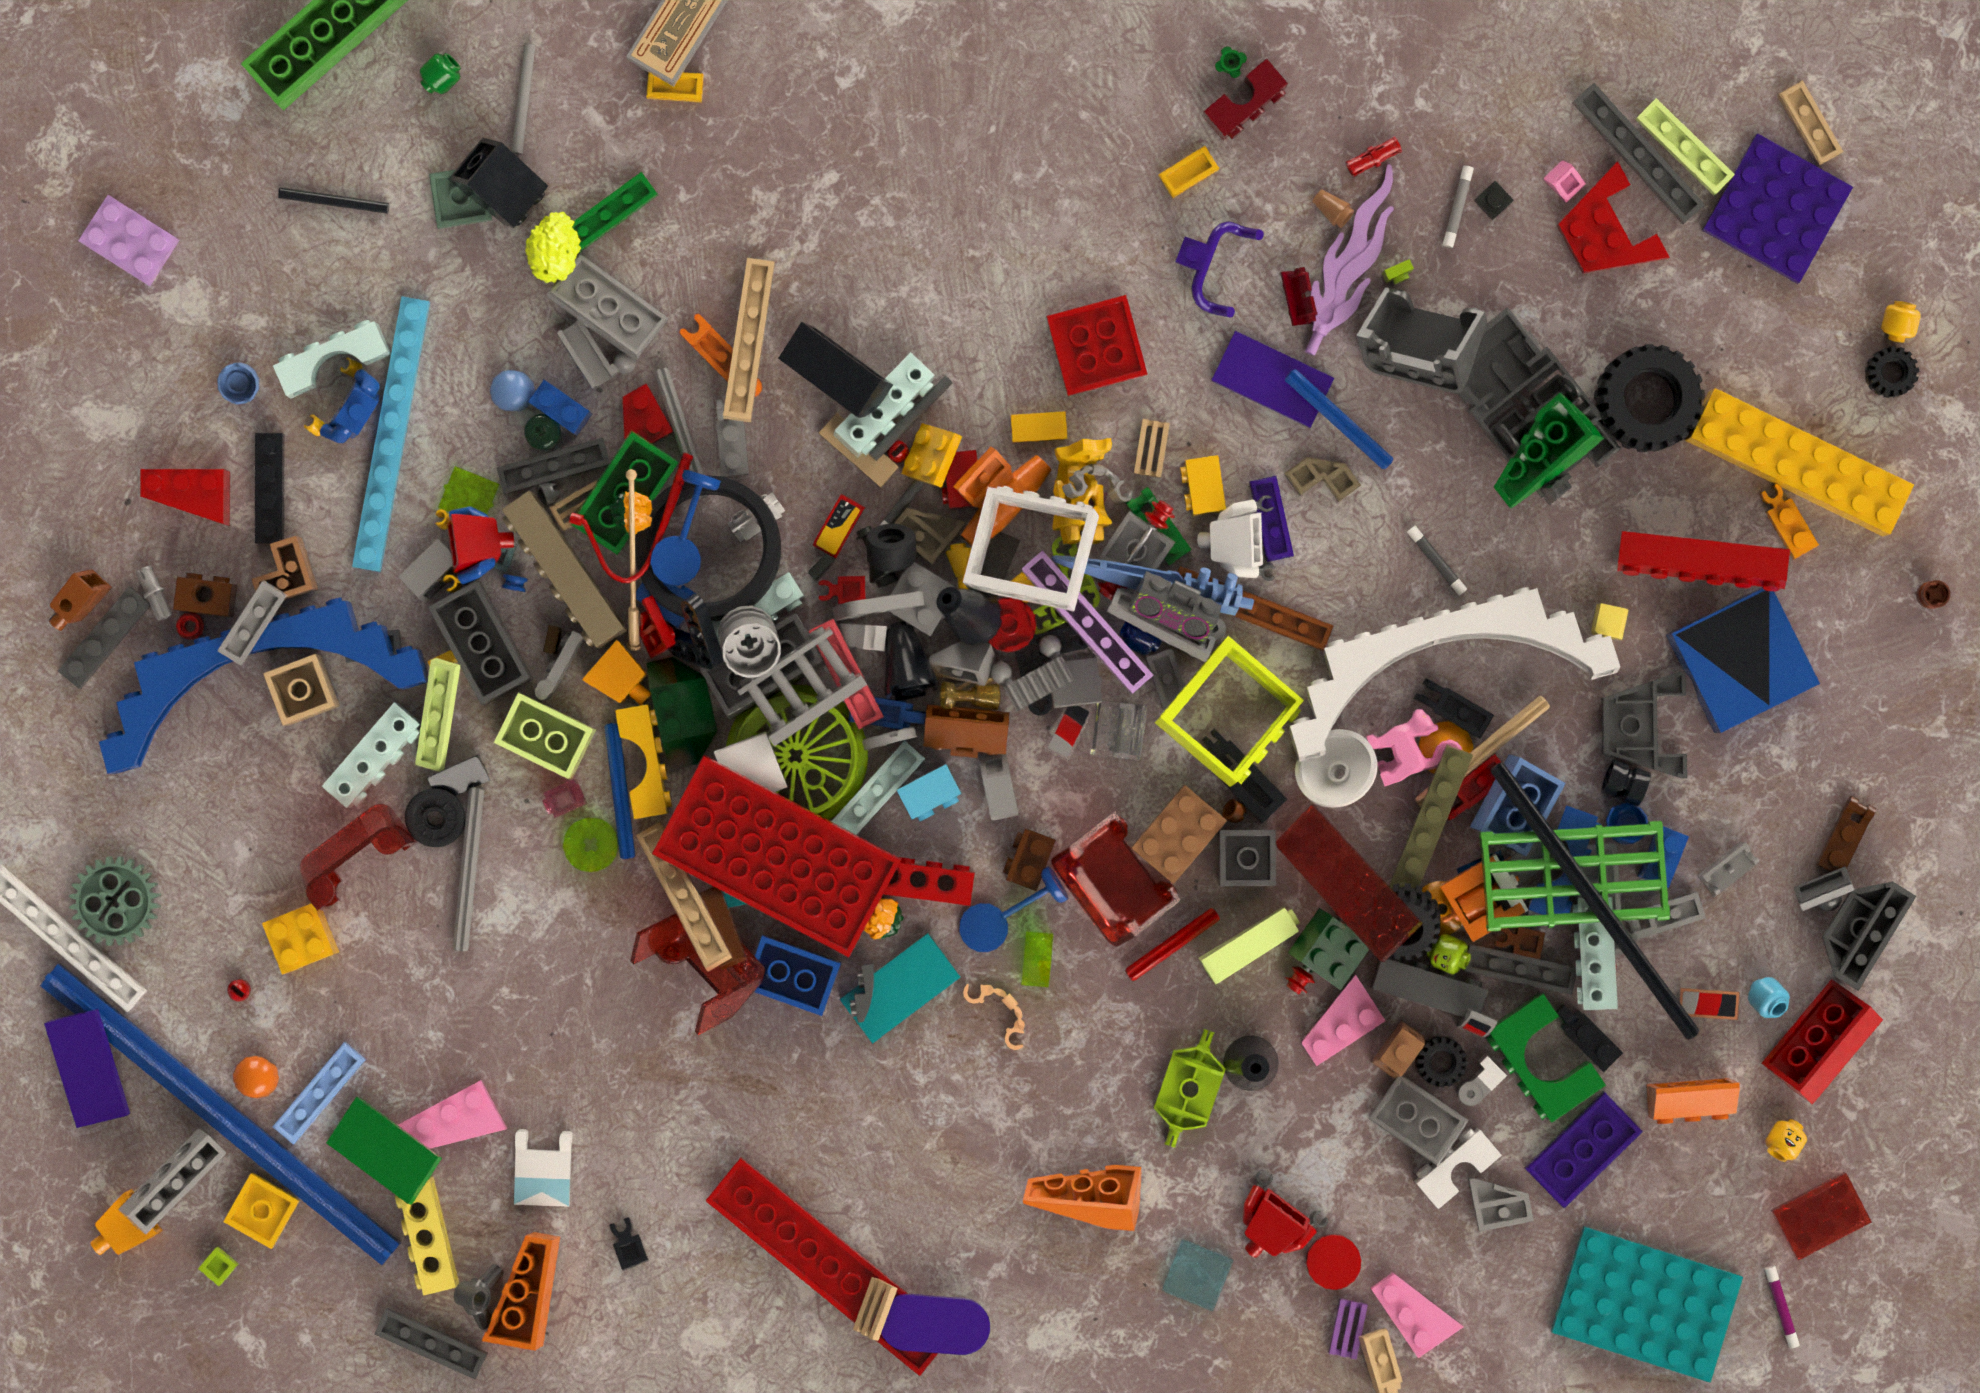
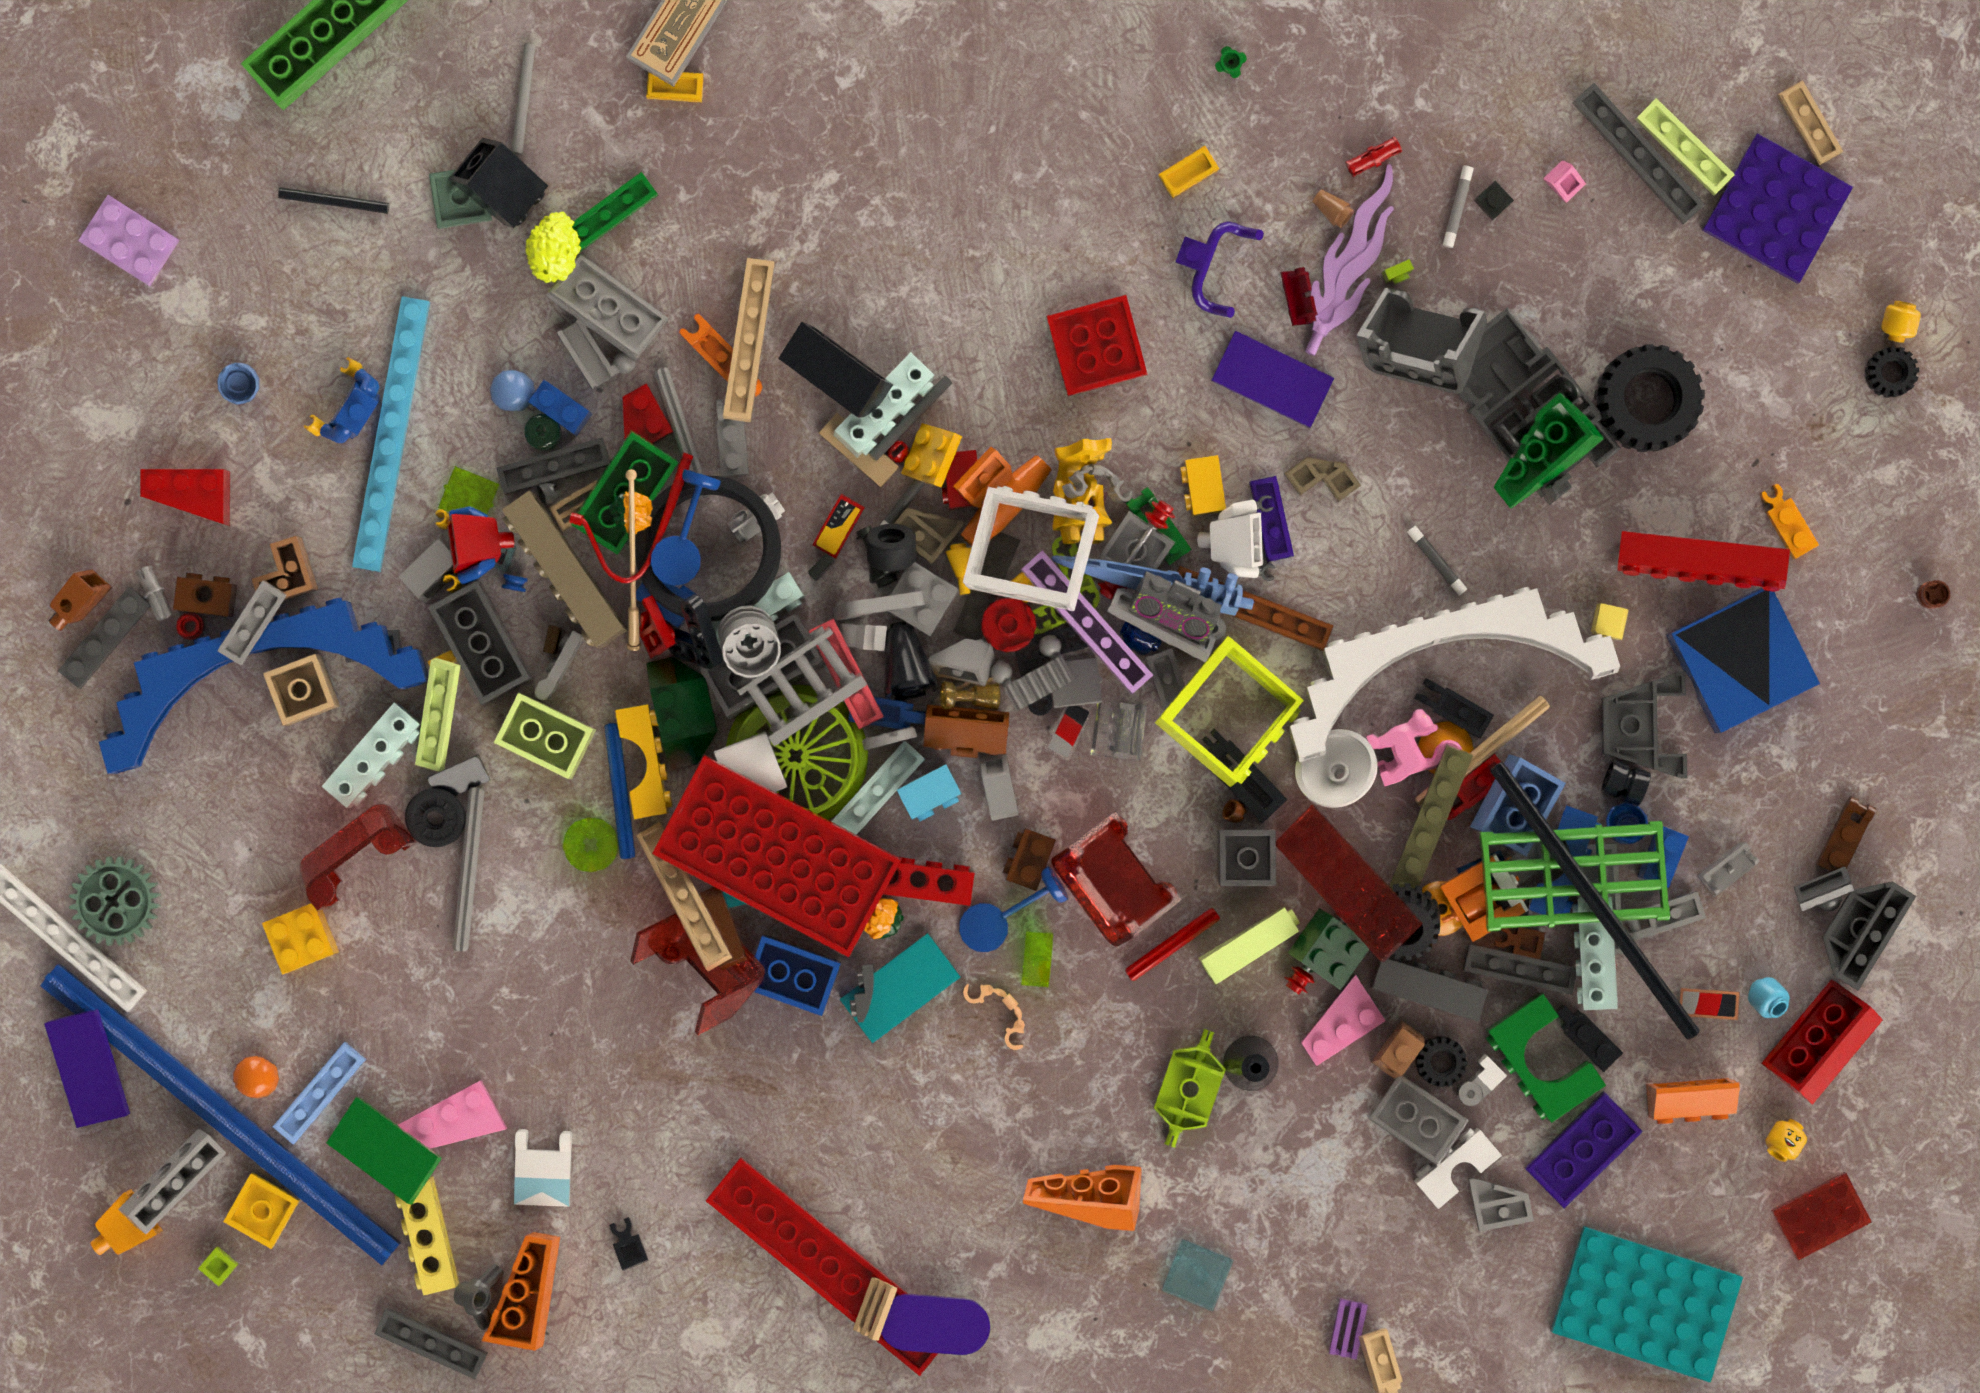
(243, 986): red hinge -> none
(269, 487): black plate -> none
(300, 372): light aqua arch -> none
(440, 73): green head -> none
(564, 799): clear pink window -> none
(619, 675): light orange torso -> none
(848, 589): red plate -> none
(970, 614): black cone -> none
(1039, 427): yellow tile -> none
(1155, 425): tan tile -> none
(1178, 834): medium nougat brick -> none
(1227, 117): dark red arch -> none
(1275, 1223): red torso -> none
(1333, 1261): red tile -> none
(1339, 419): blue axle -> none
(1414, 1315): bright pink wing -> none
(1449, 954): lime head -> none
(1477, 1023): slope -> none
(1597, 234): red wing -> none
(1782, 1307): magenta bar -> none
(1800, 462): yellow brick -> none

